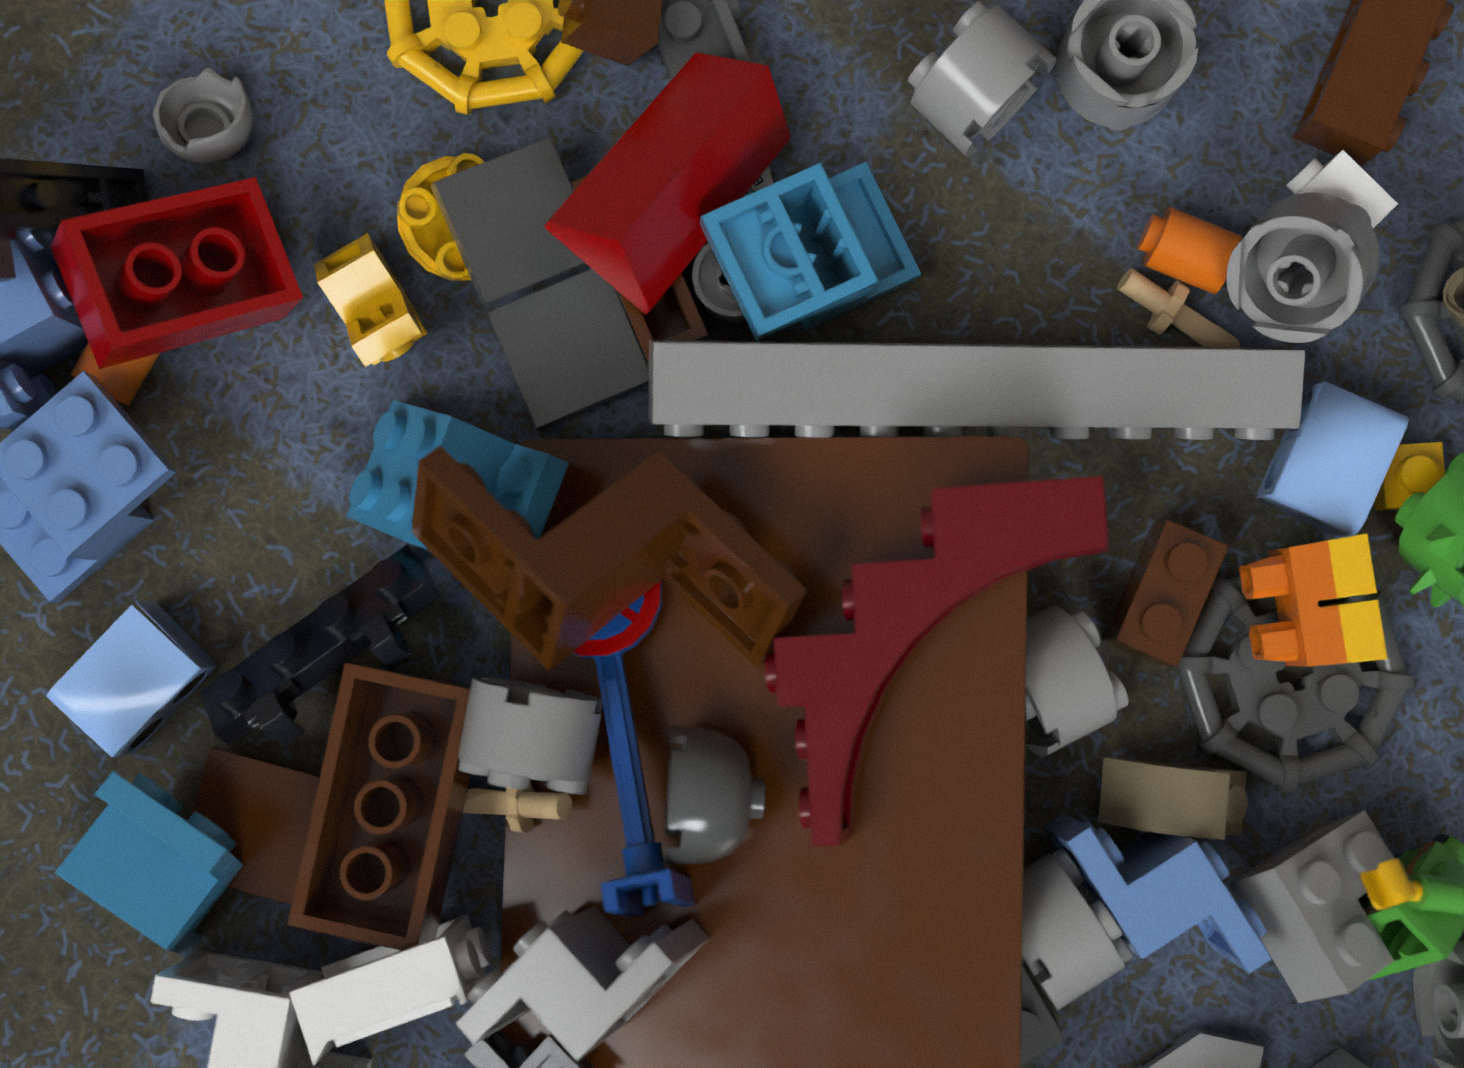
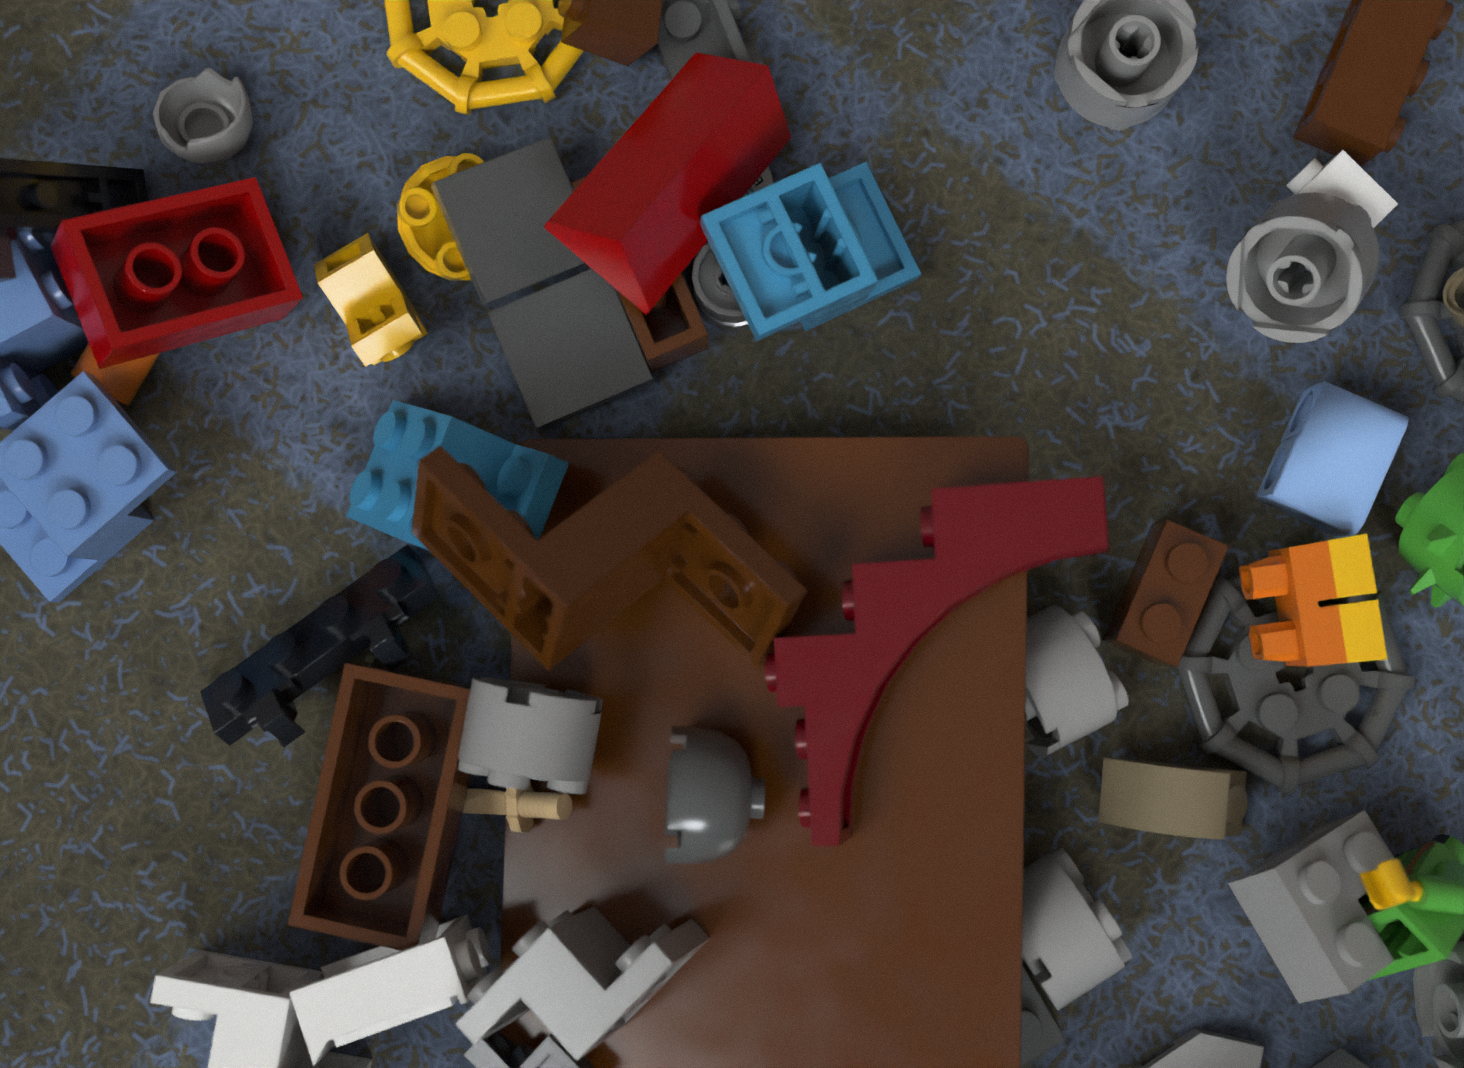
(130, 678): light blue piece -> none
(152, 863): dark azure bracket -> none
(264, 811): reddish brown tile -> none
(643, 856): blue piece -> none
(972, 386): light grey brick -> none
(979, 76): light grey brick -> none
(1163, 891): medium blue bracket -> none
(1169, 309): tan piece -> none
(1188, 249): orange brick -> none
(1412, 470): yellow plate -> none

